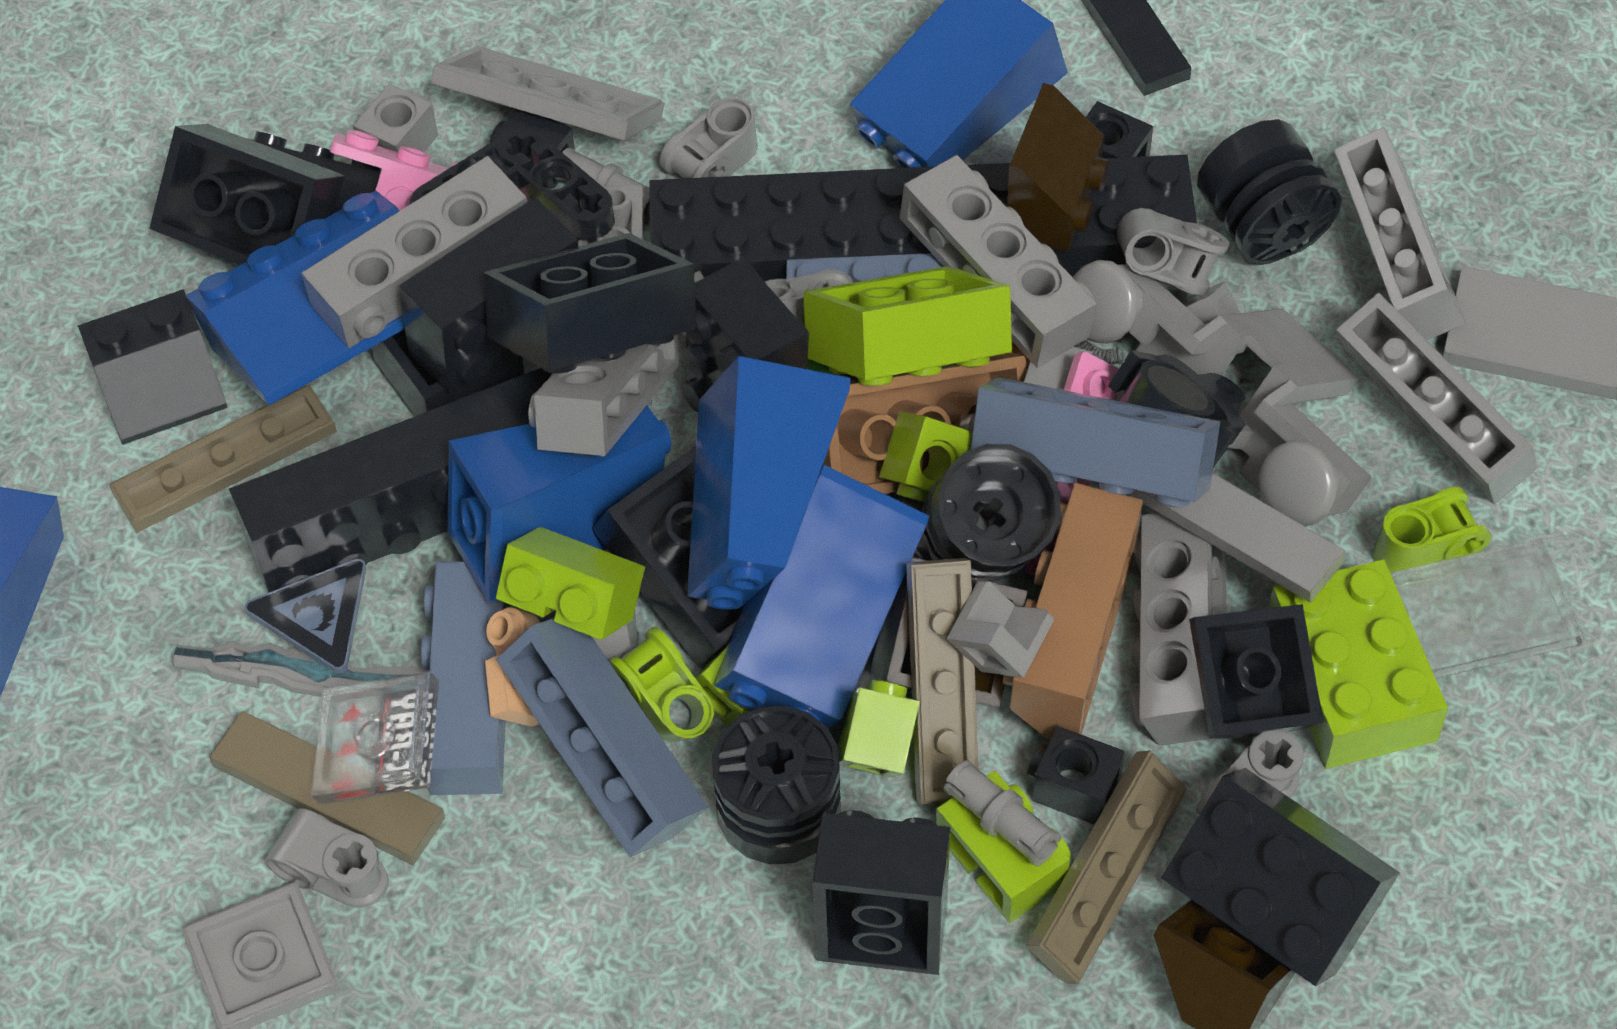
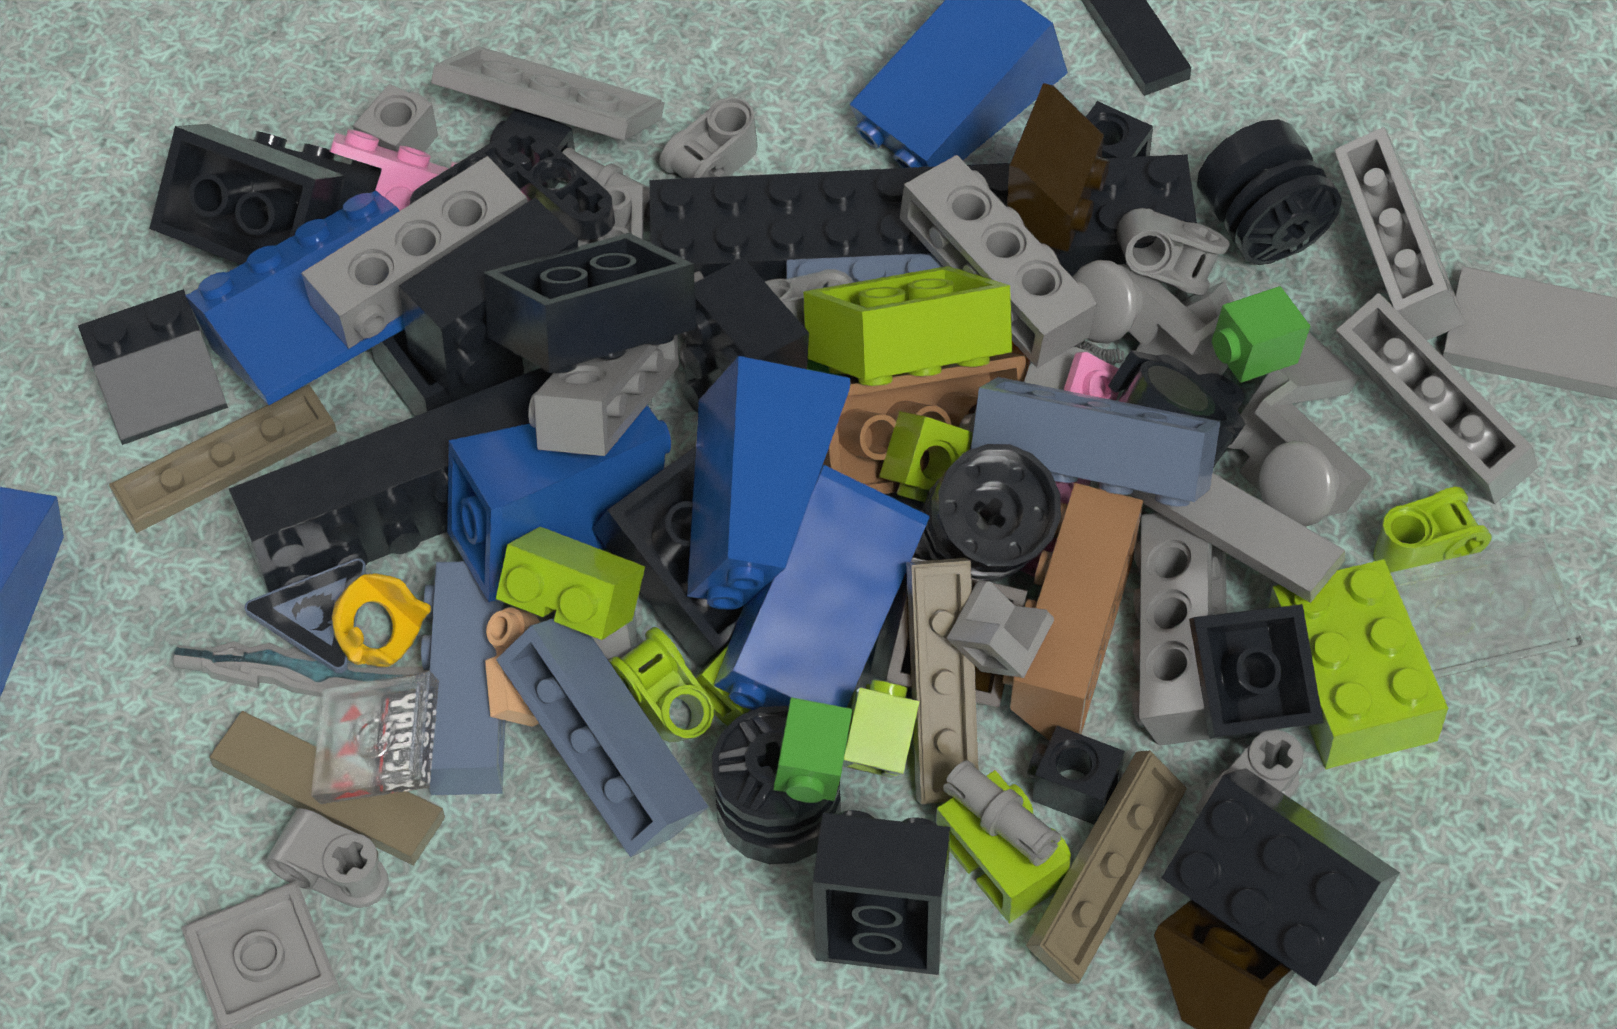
(404, 609): none -> yellow piece
(812, 750): none -> bright green brick
(1260, 334): none -> bright green brick

